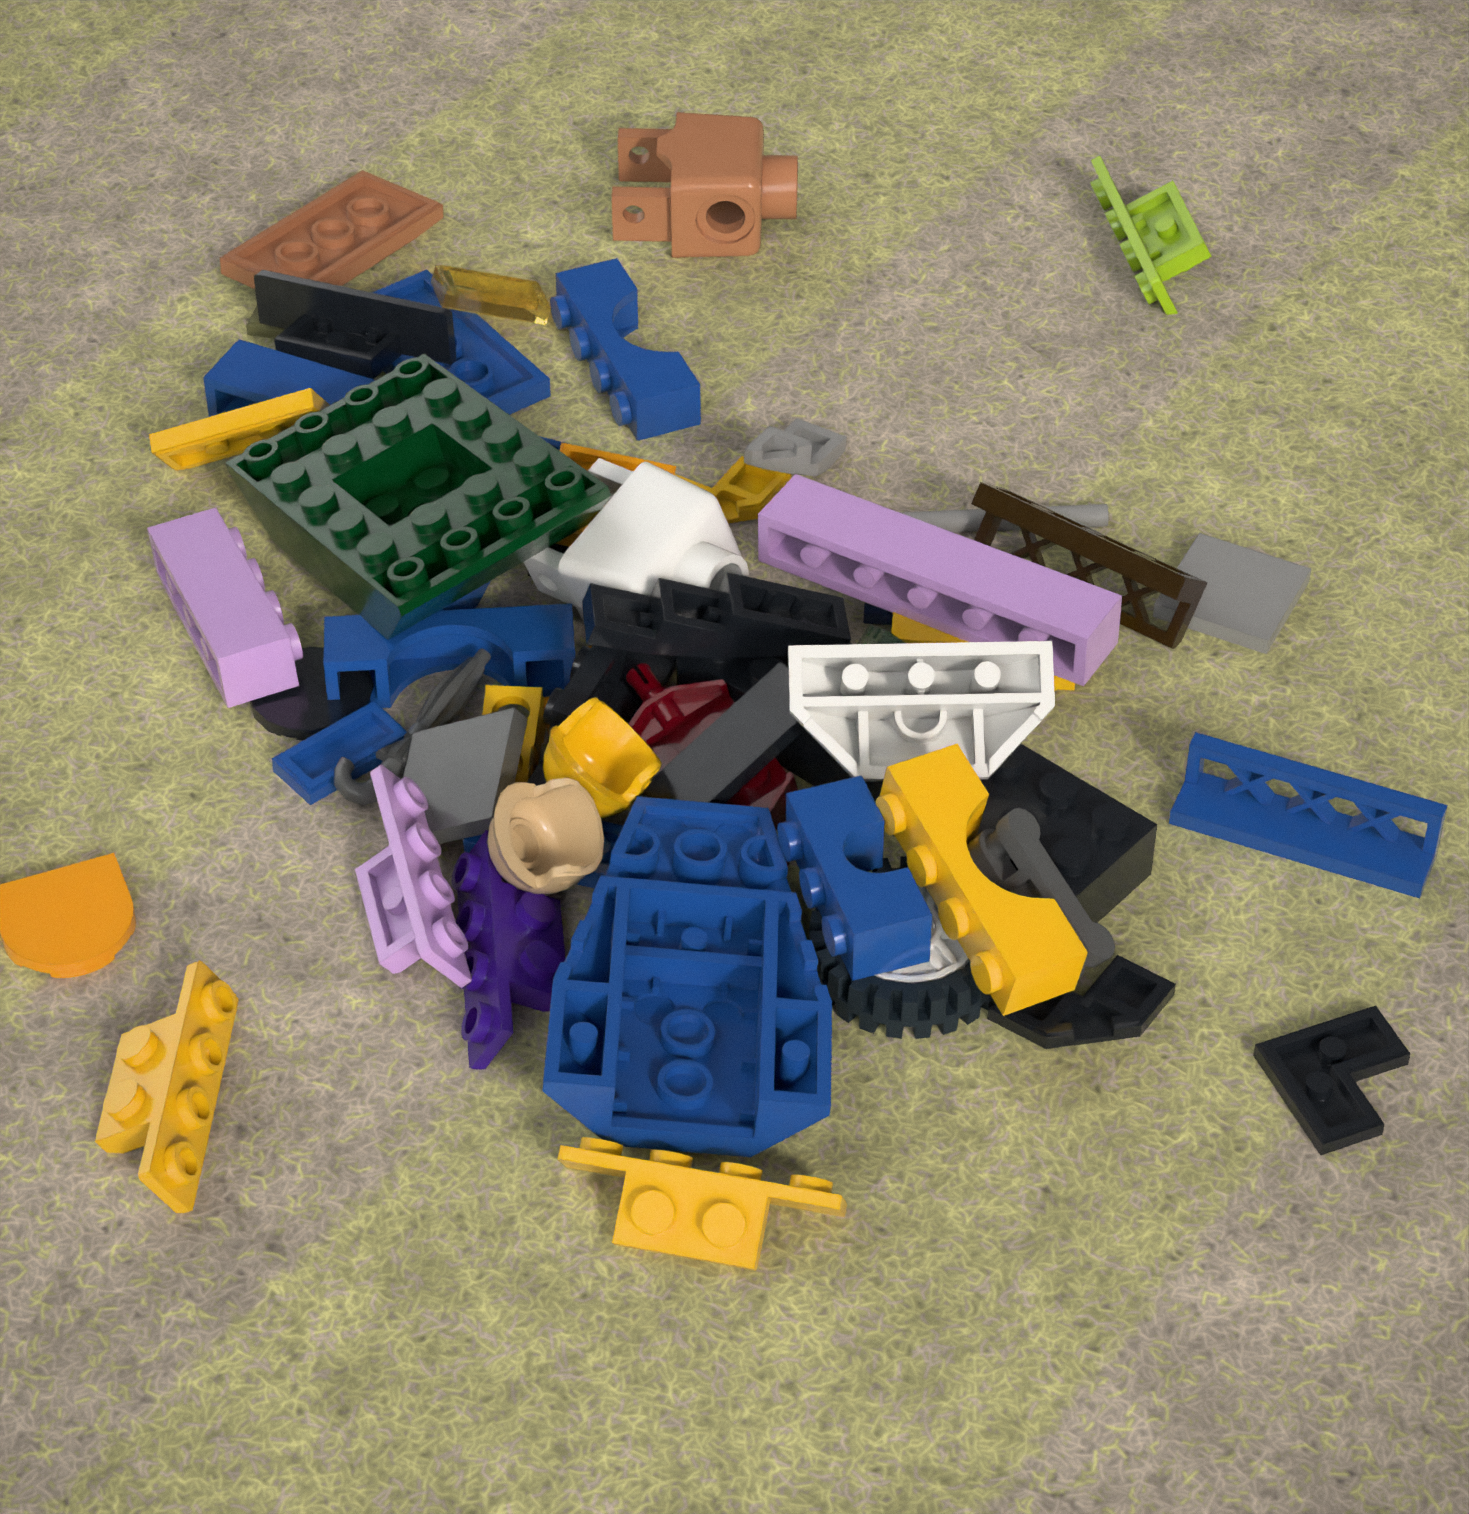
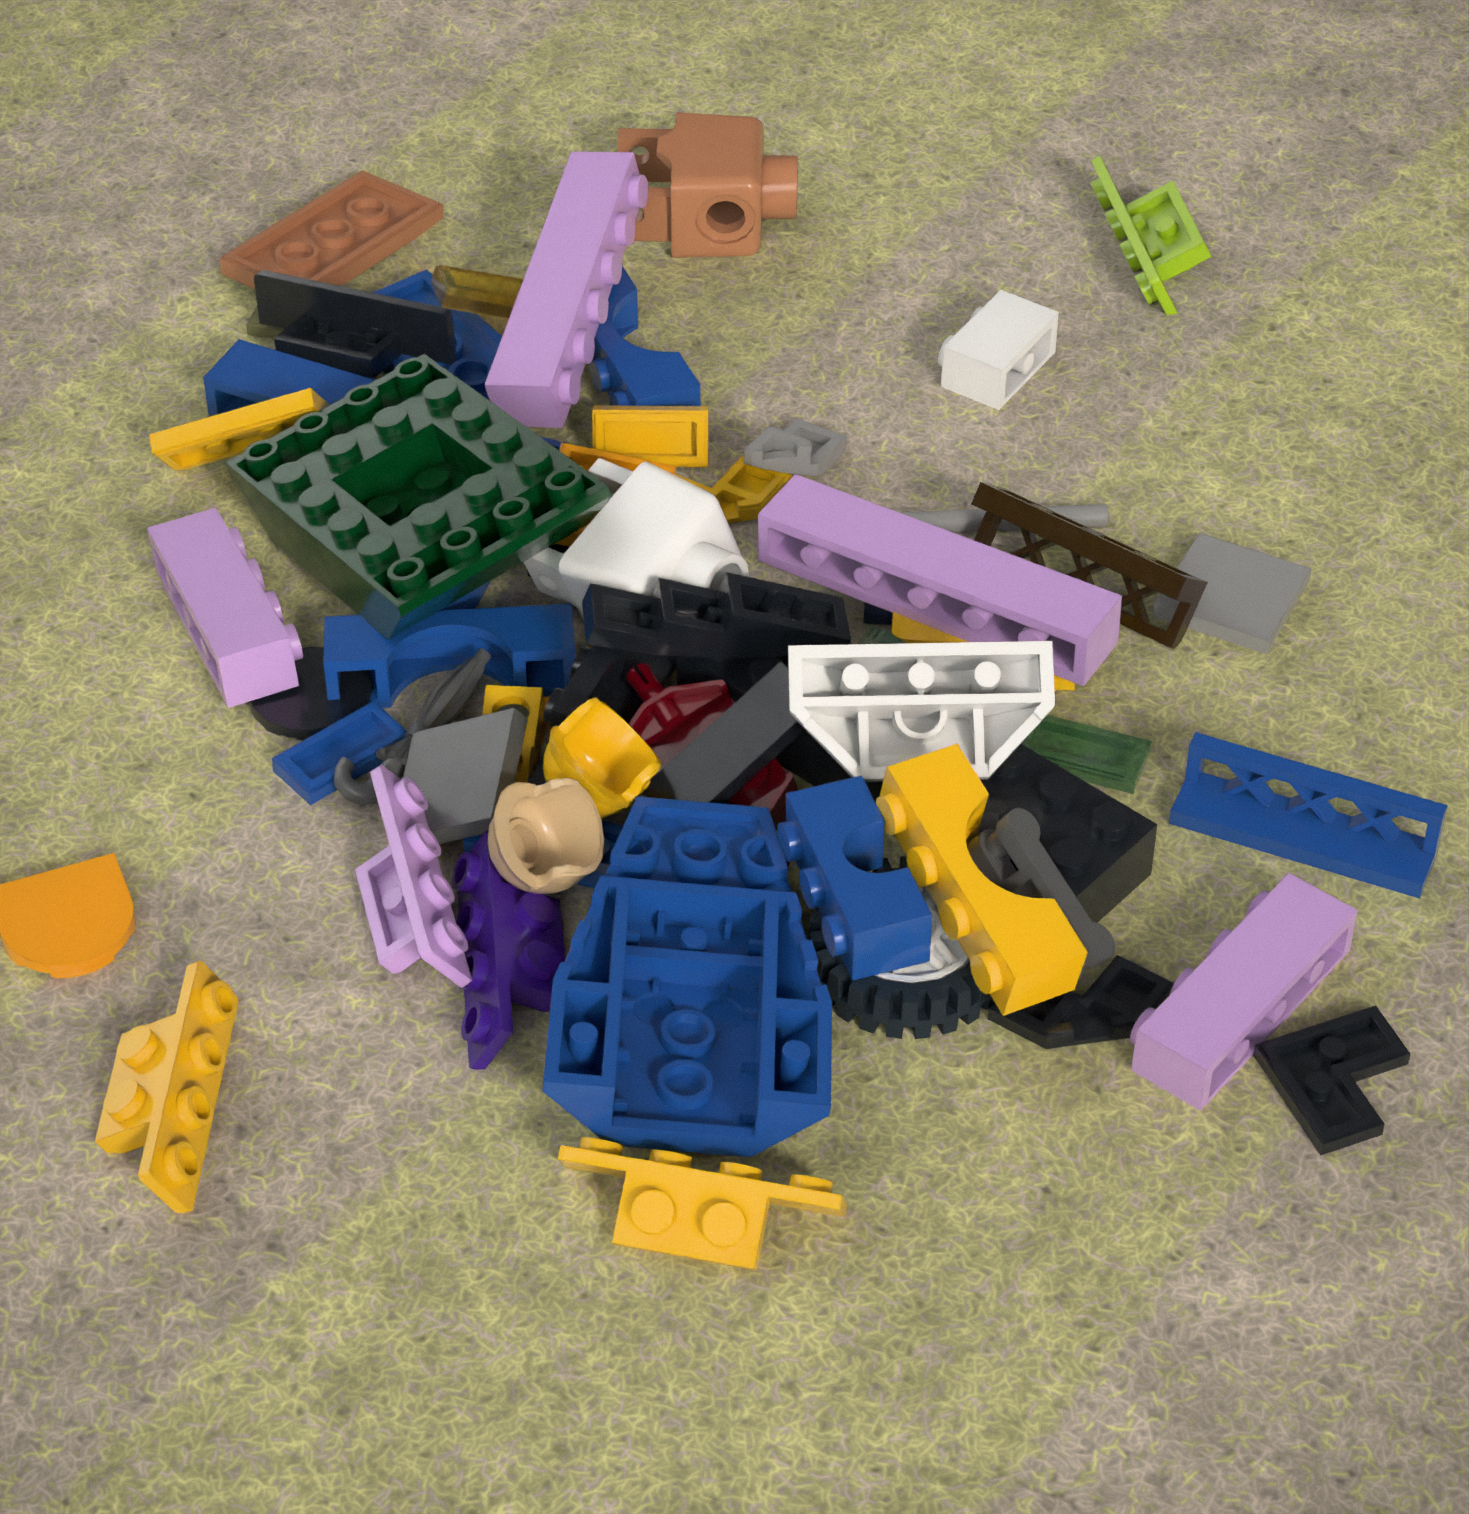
(567, 288): none -> lavender brick
(654, 433): none -> yellow tile
(998, 349): none -> white brick
(1091, 752): none -> clear green tile
(1242, 990): none -> lavender brick

